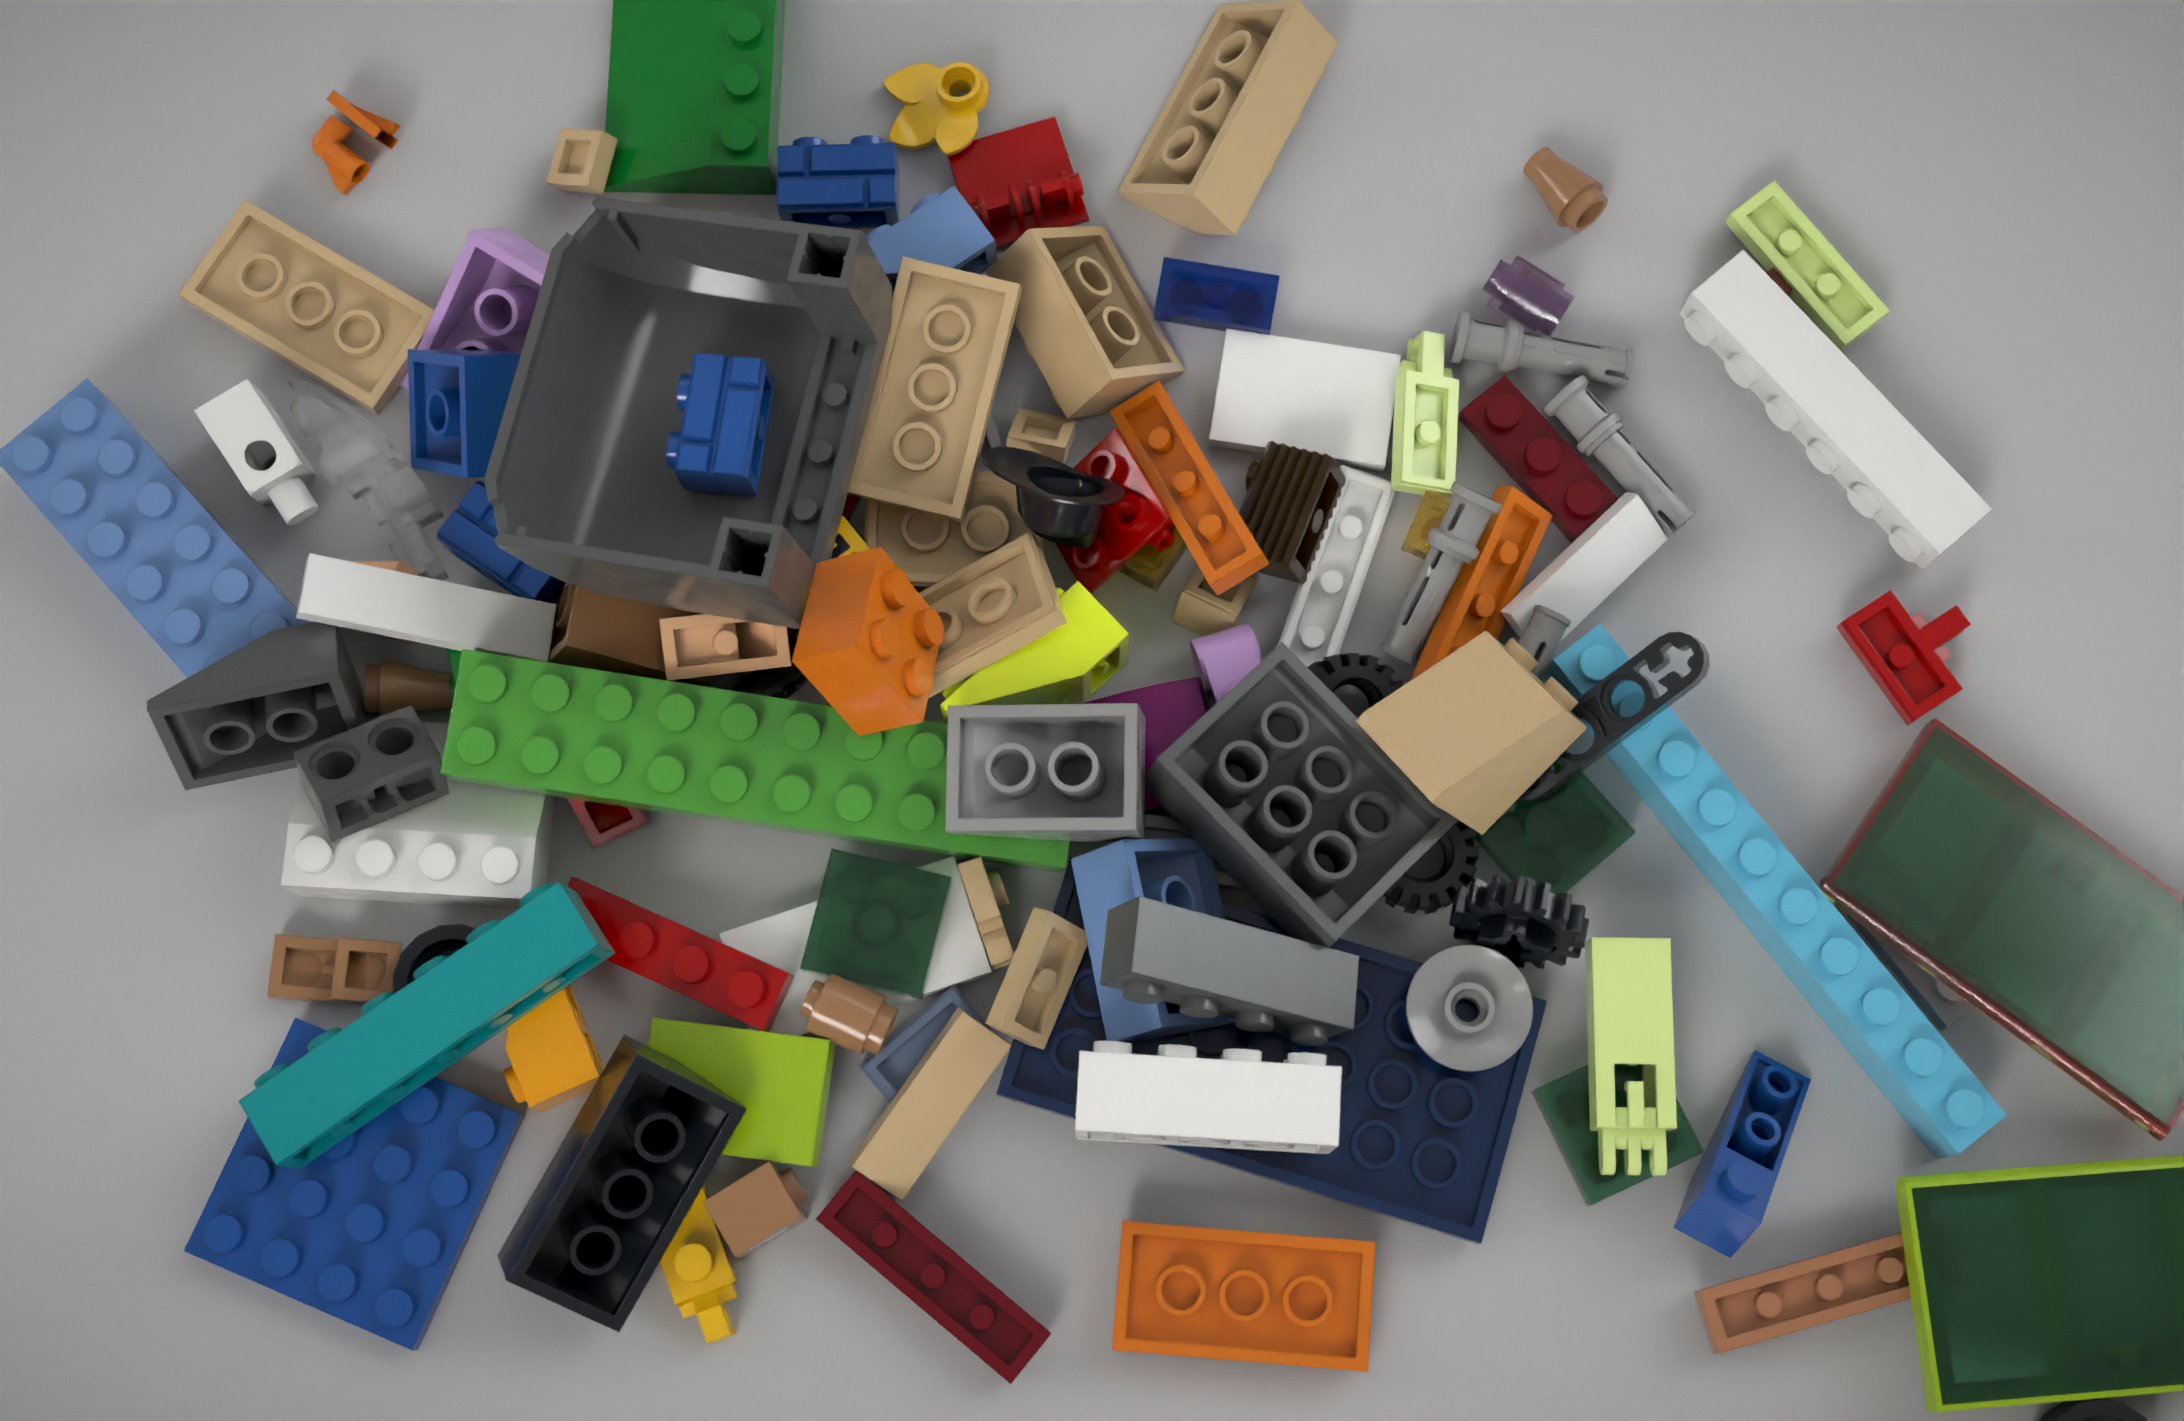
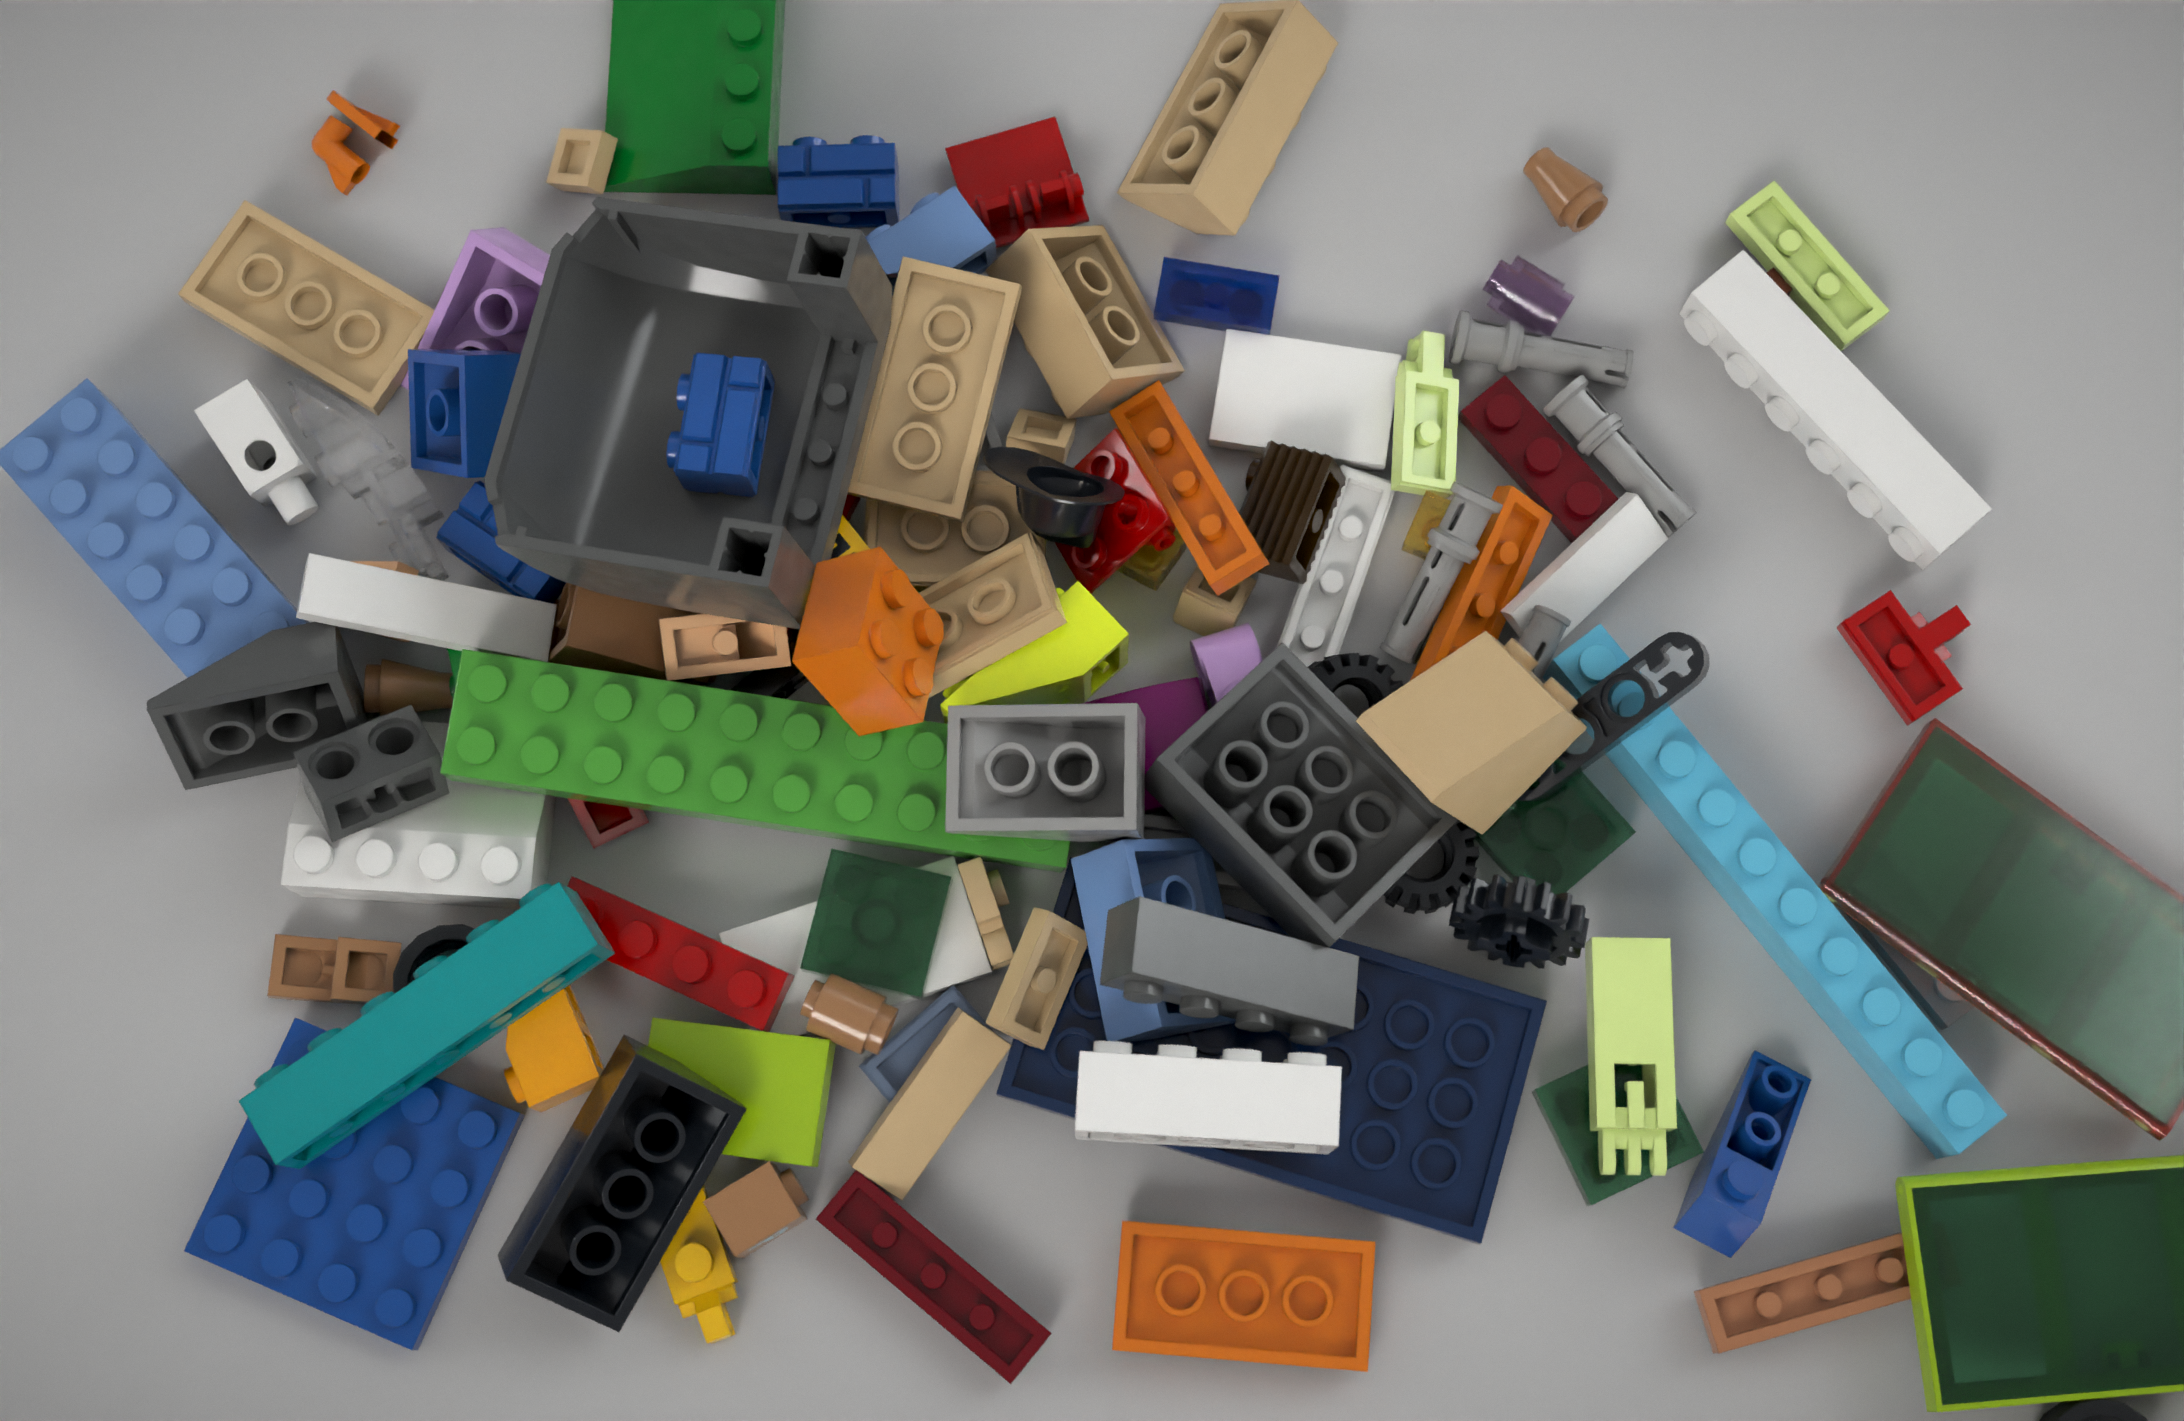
(932, 111): yellow plate -> none
(1495, 989): light grey dish -> none

